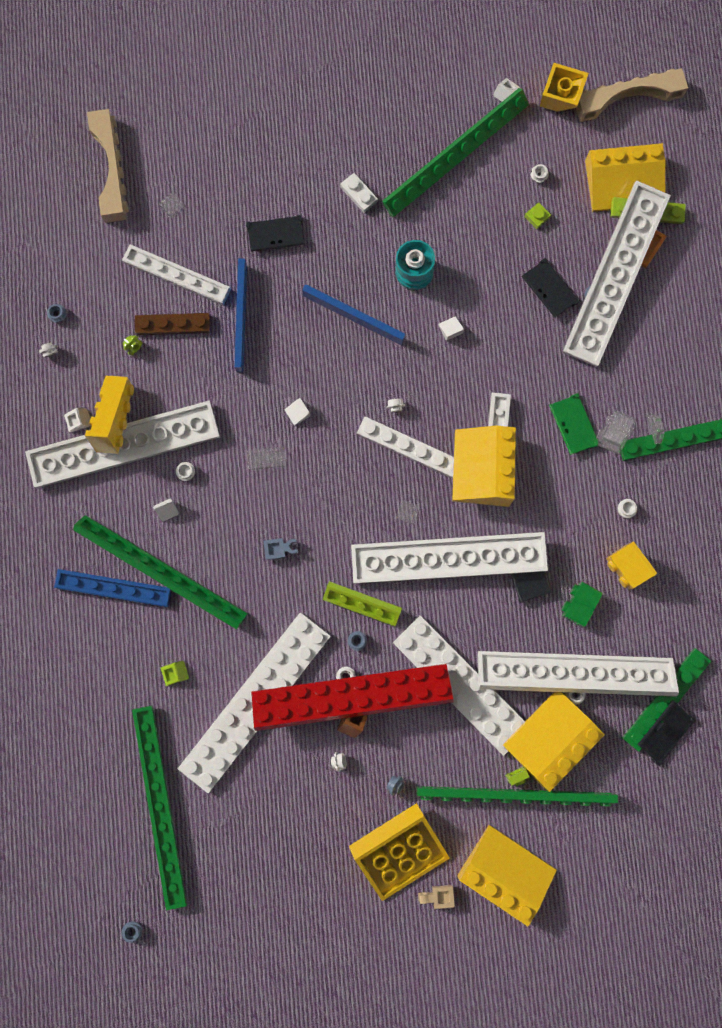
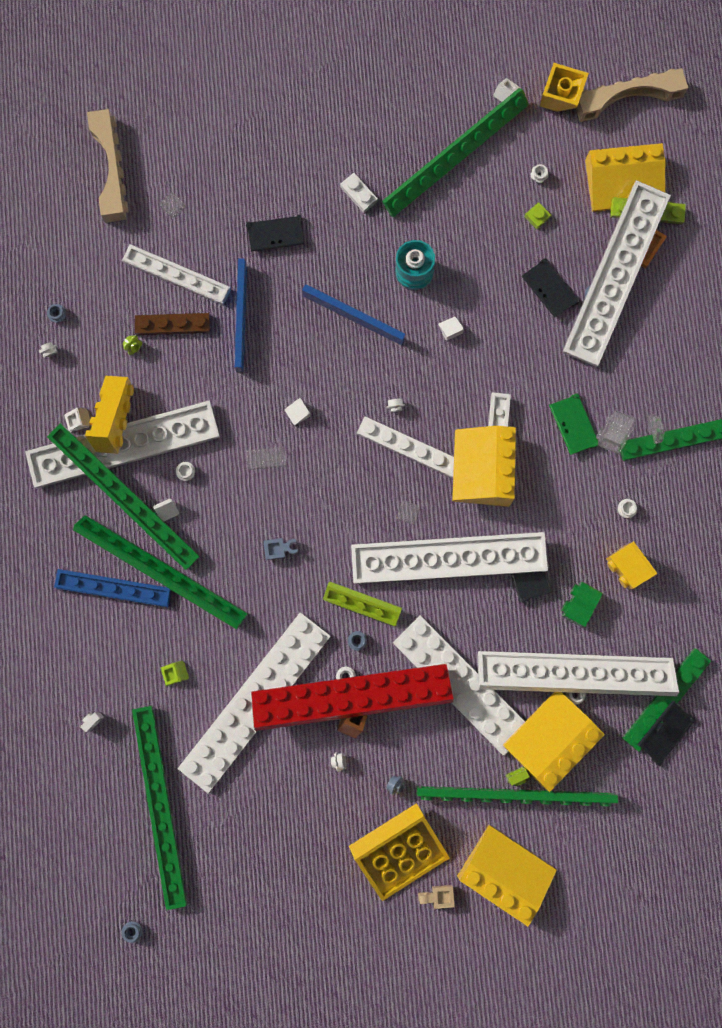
(91, 721): none -> white plate
(123, 496): none -> green plate

